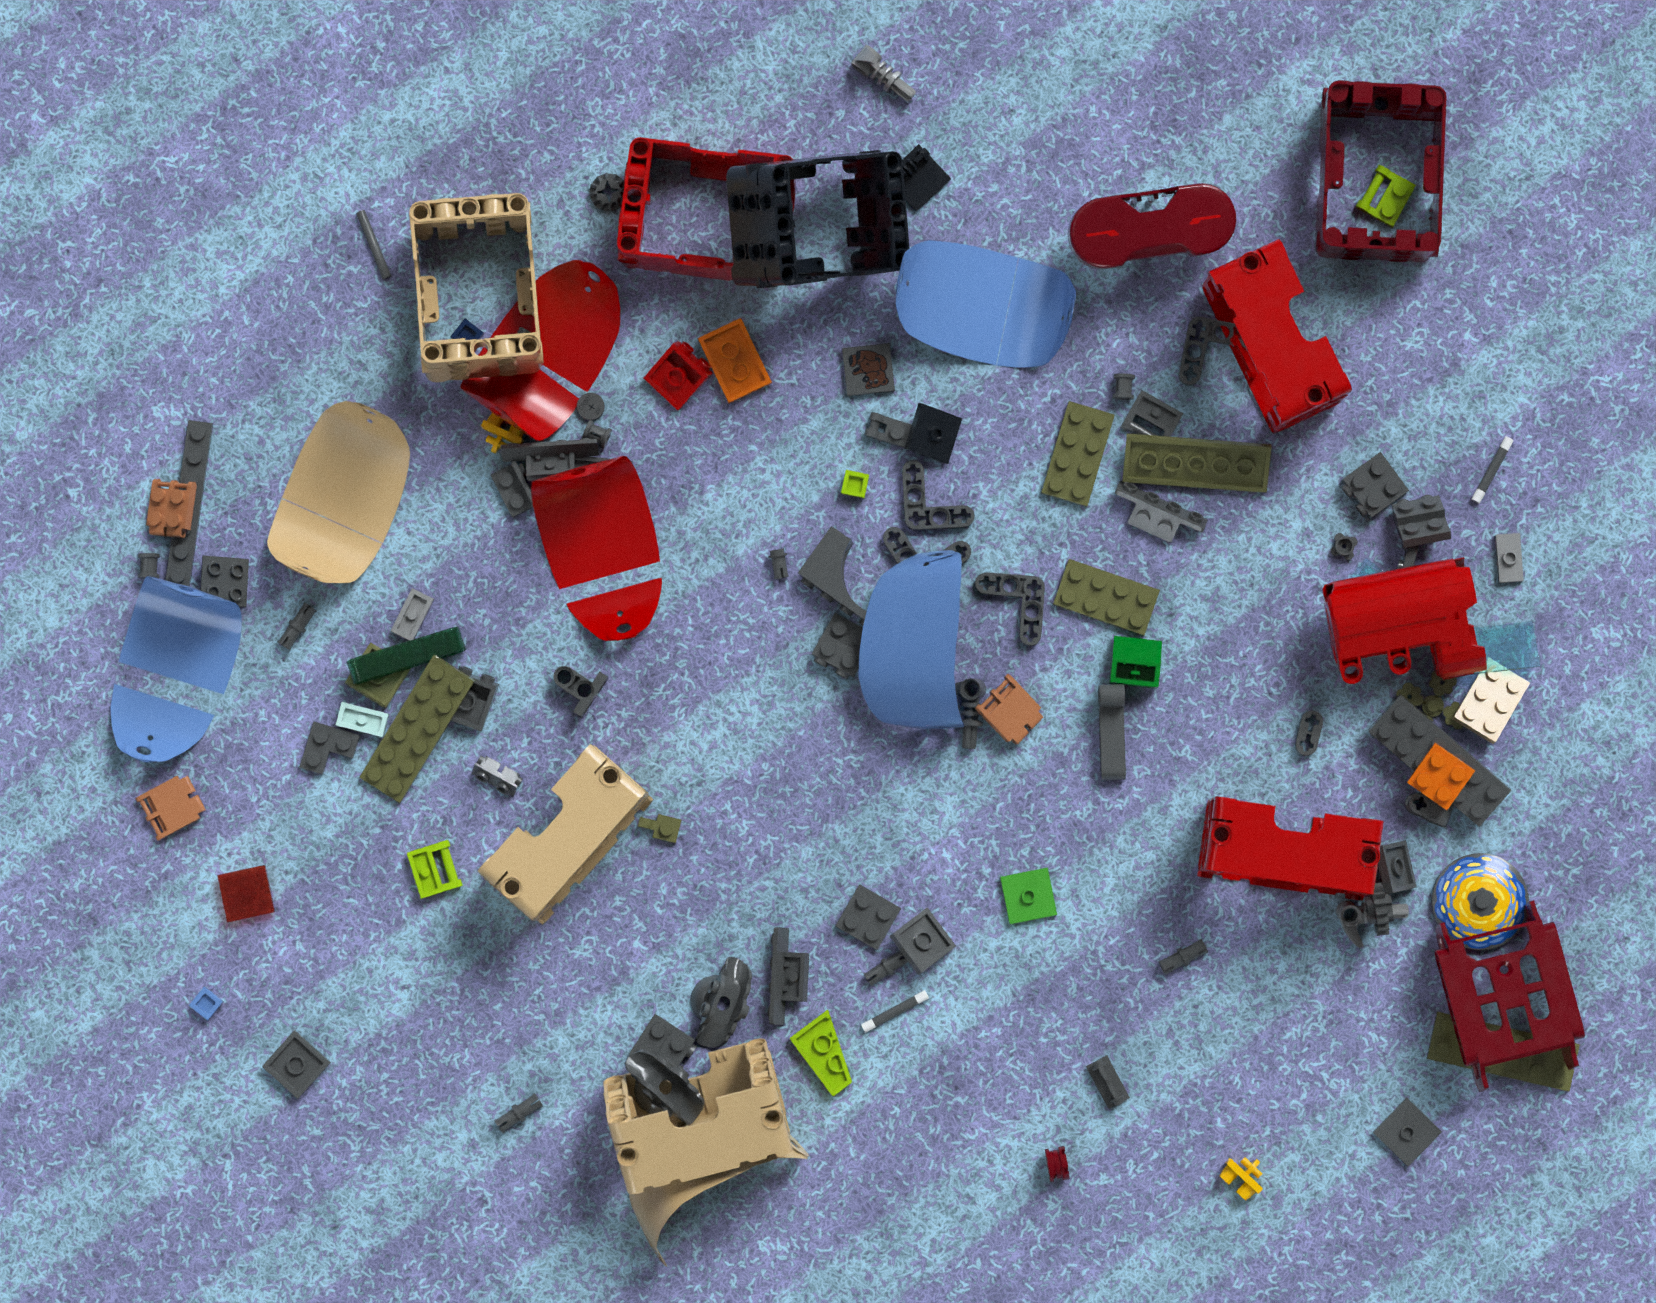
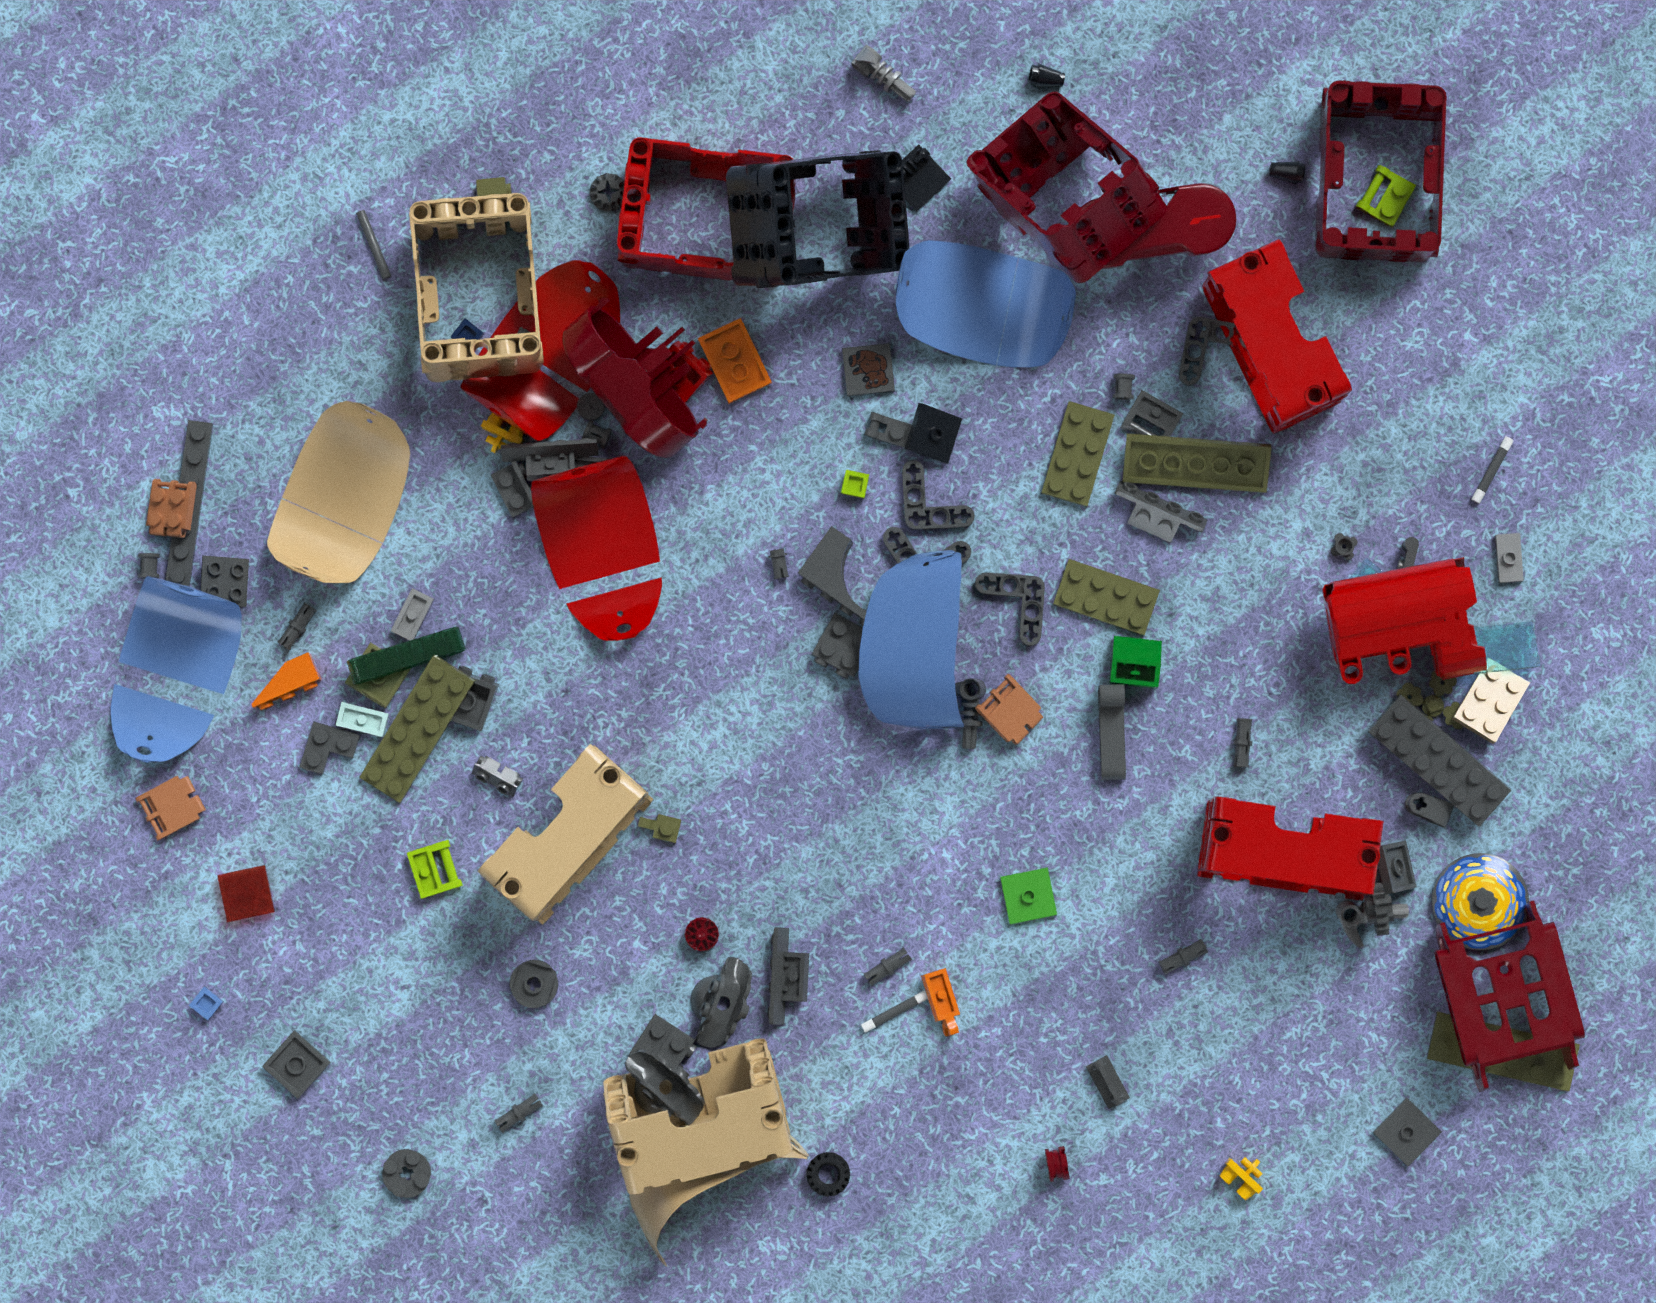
(291, 677): none -> orange slope
(412, 1160): none -> dark grey plate
(493, 186): none -> olive brick
(527, 971): none -> dark grey plate
(574, 684): dark grey tile -> none
(633, 380): none -> dark red piece
(701, 934): none -> dark red wheel
(820, 1187): none -> black tyre
(823, 1053): lime wing -> none
(868, 917): dark grey plate -> none
(922, 941): dark grey plate -> none
(942, 1000): none -> orange plate
(1039, 148): none -> dark red piece
(1045, 76): none -> black cone
(1242, 742): none -> dark grey pin
(1288, 171): none -> black cone
(1314, 734): dark grey beam -> none
(1373, 486): dark grey plate -> none
(1420, 521): dark grey plate -> none
(1440, 776): orange plate -> none

